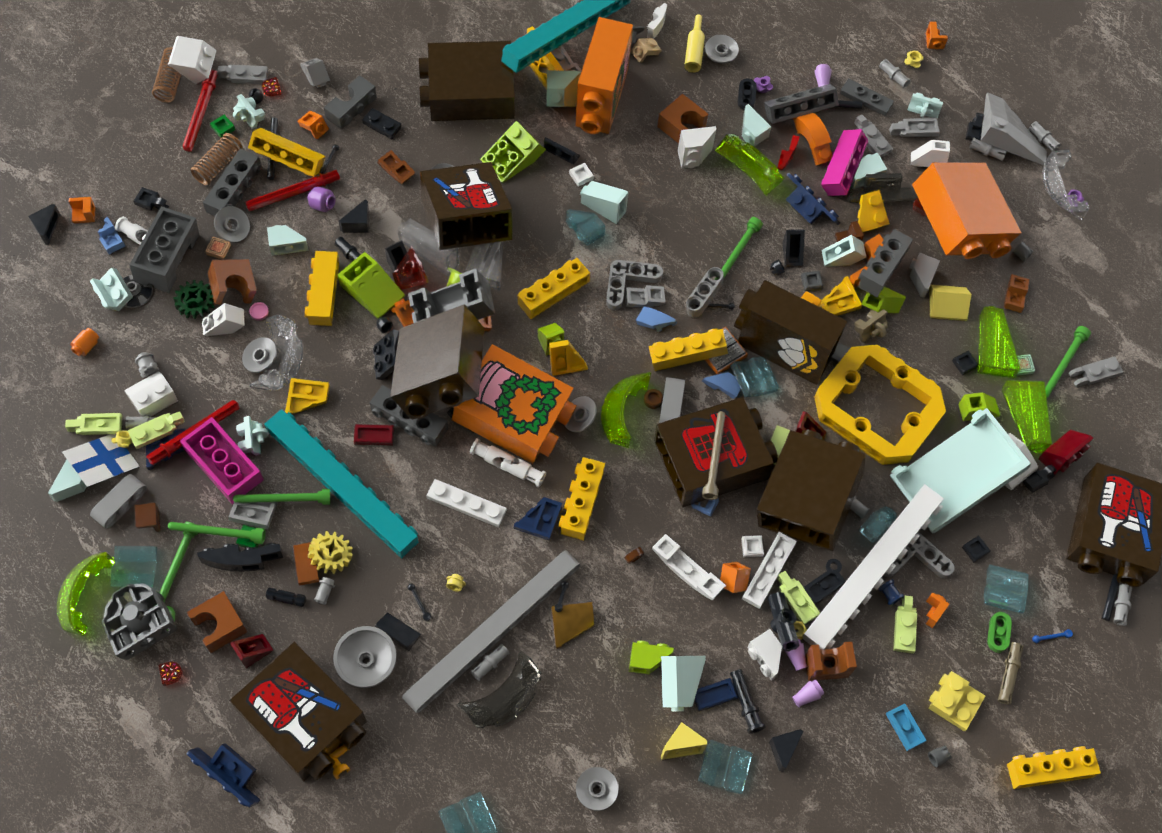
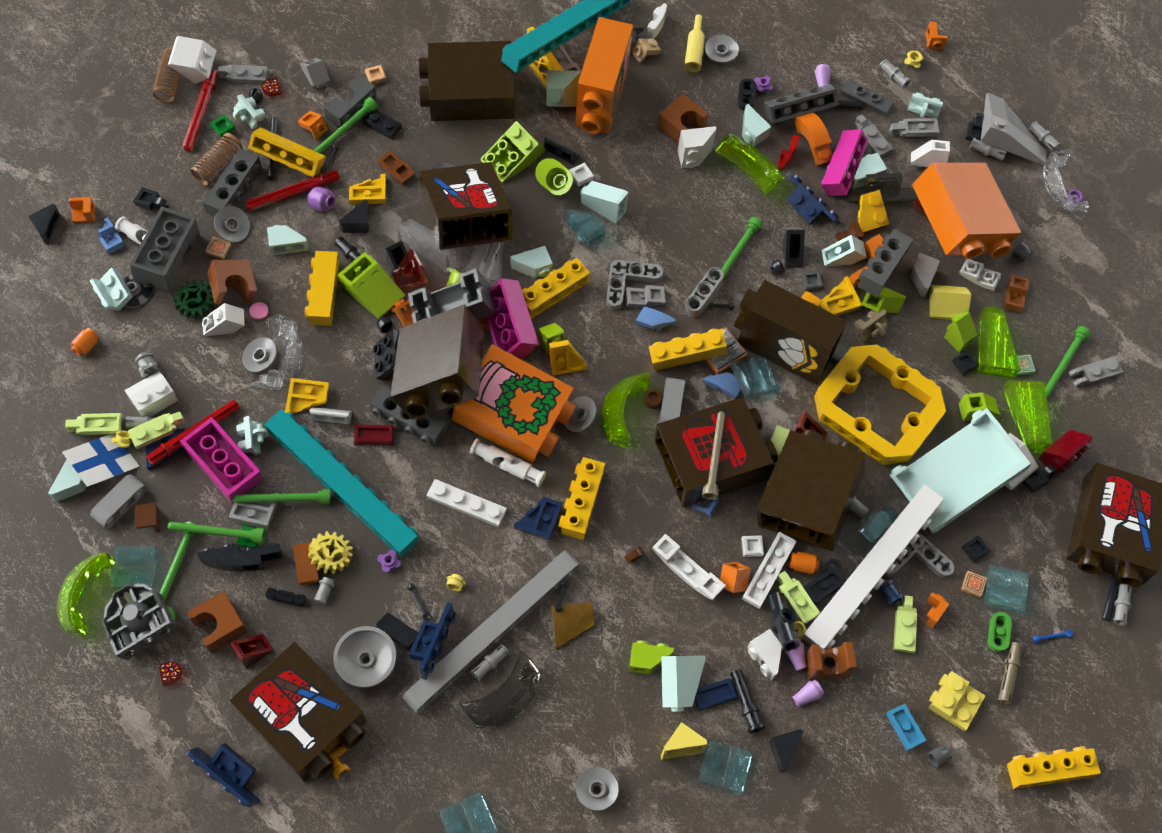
(330, 415): none -> white slope
(368, 106): none -> bright green piece
(370, 190): none -> yellow wing
(376, 75): none -> light nougat tile
(391, 555): none -> medium lavender plate
(429, 641): none -> dark blue bracket
(511, 323): none -> dark pink brick
(533, 262): none -> light aqua slope
(554, 176): none -> lime piece
(804, 562): none -> orange brick
(961, 331): none -> lime slope
(973, 584): none -> light nougat tile
(976, 273): none -> white slope

